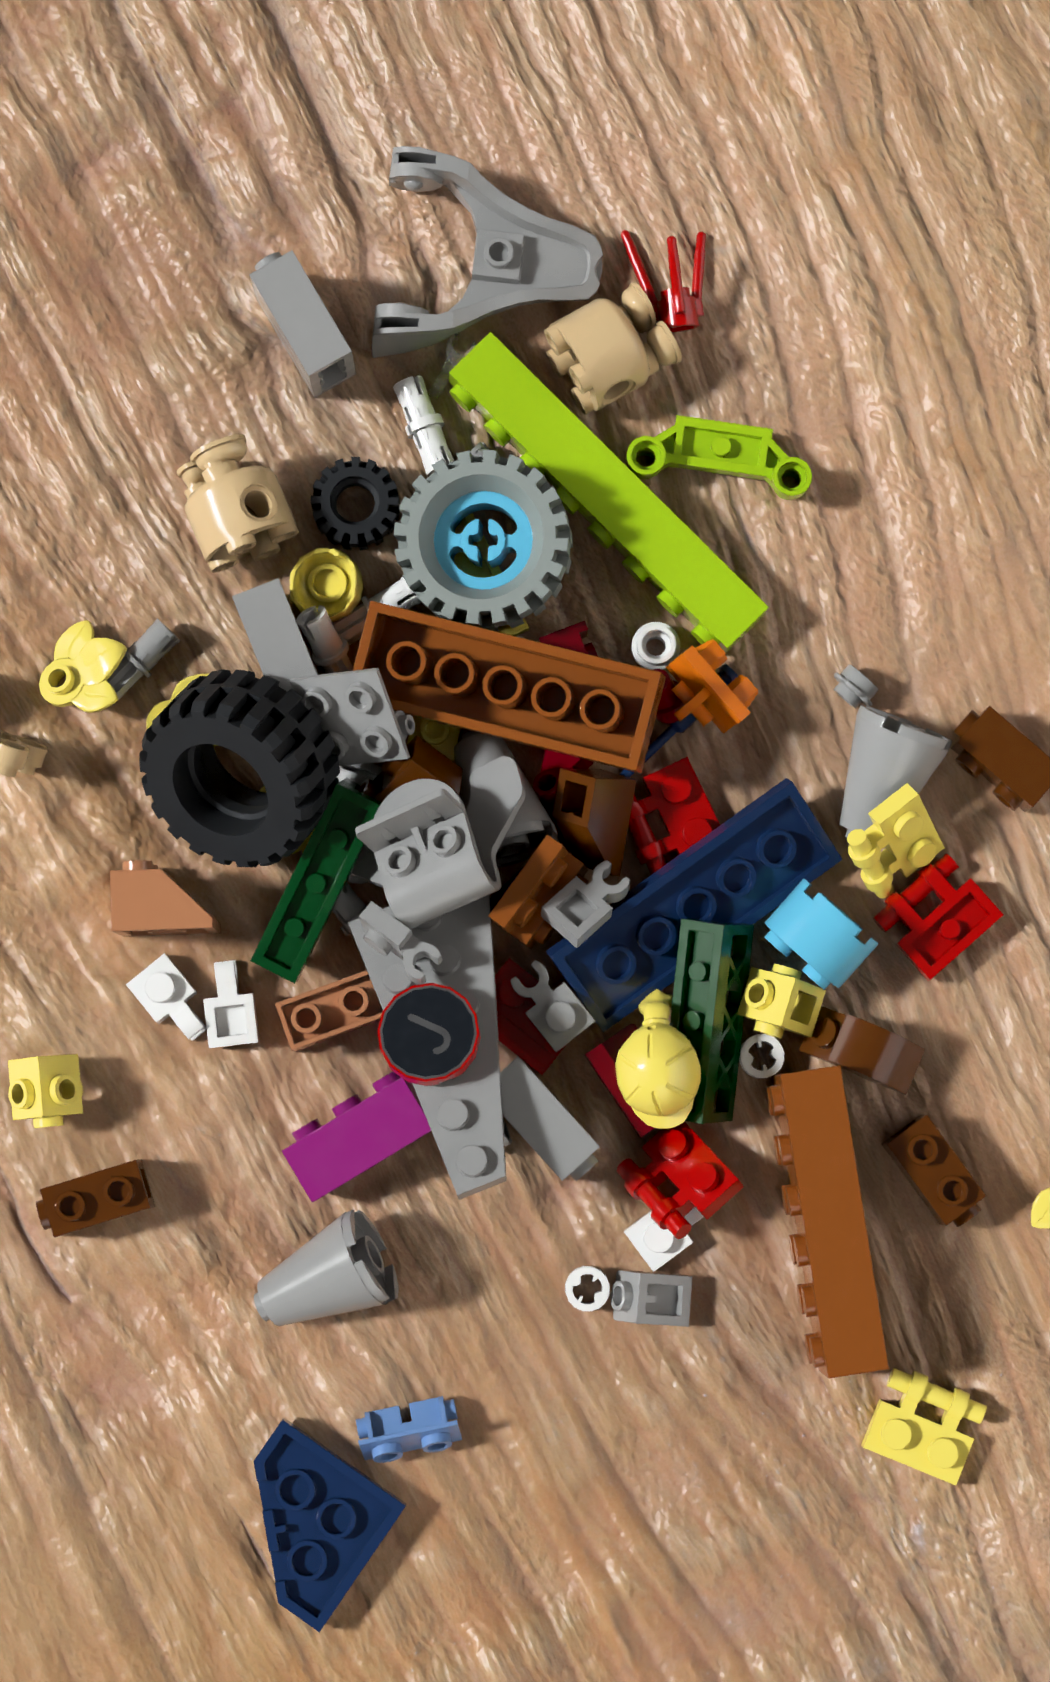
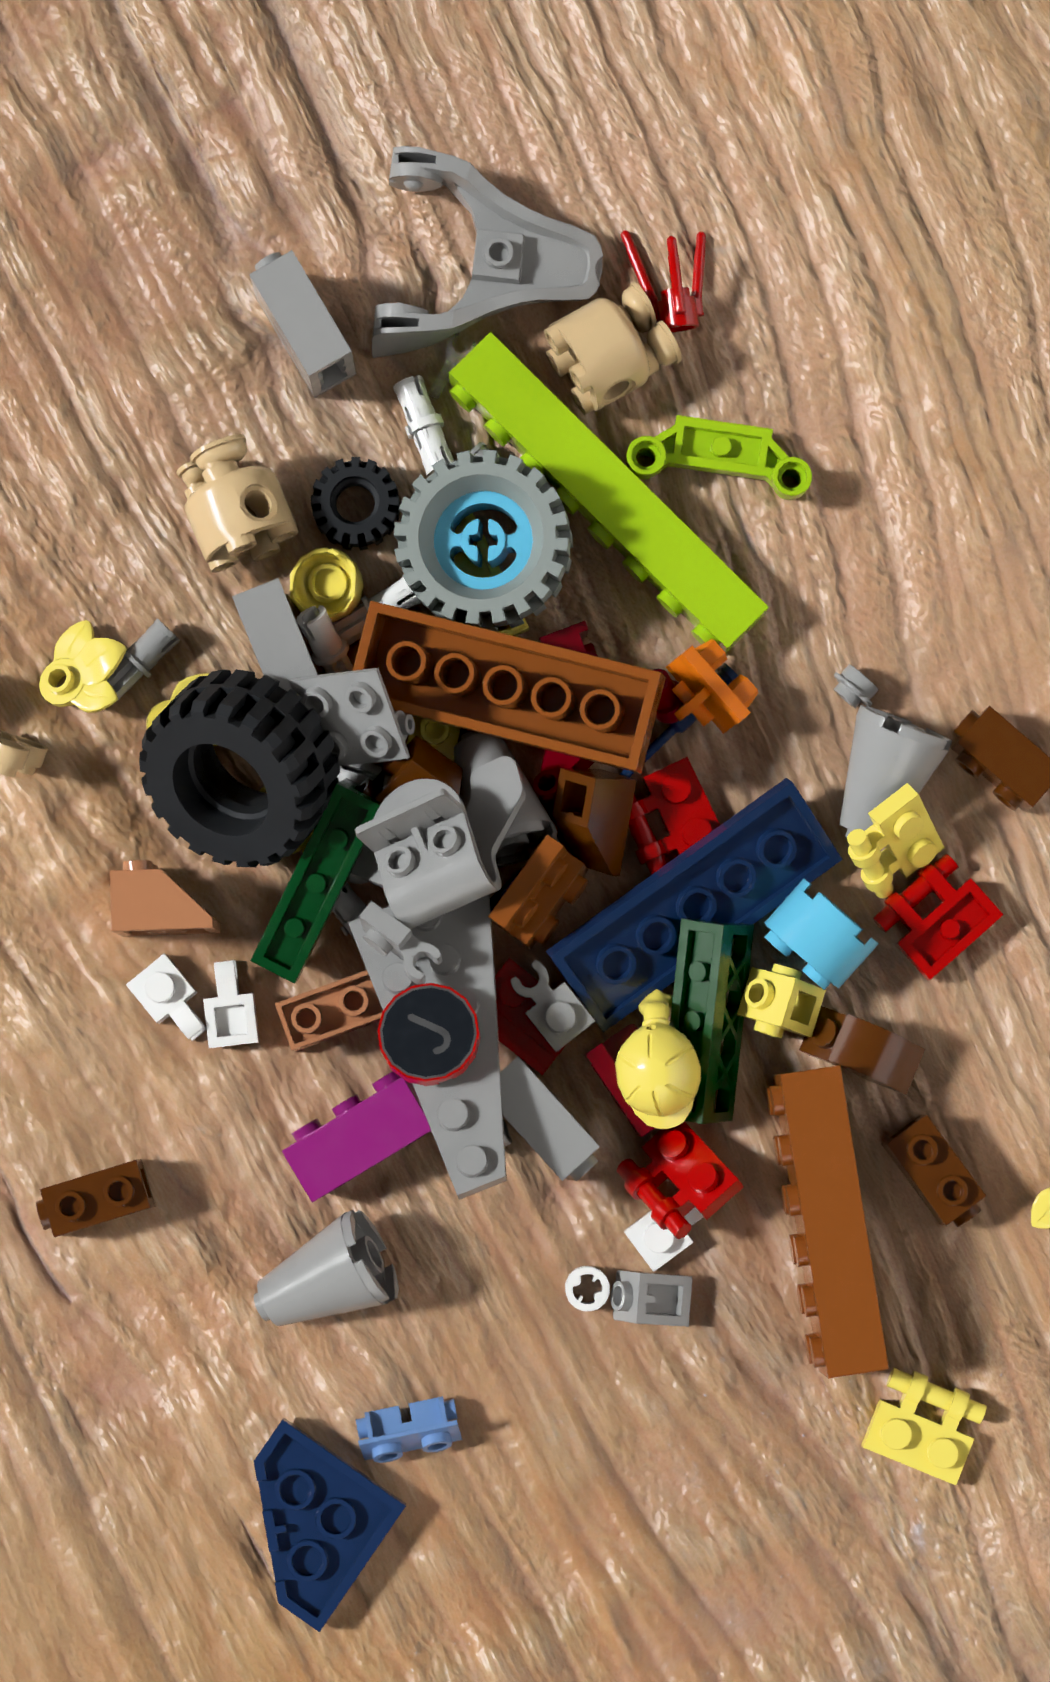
(45, 1089): light yellow brick -> none
(584, 908): light grey plate -> none
(659, 631): white plate -> none
(776, 1053): white bush -> none

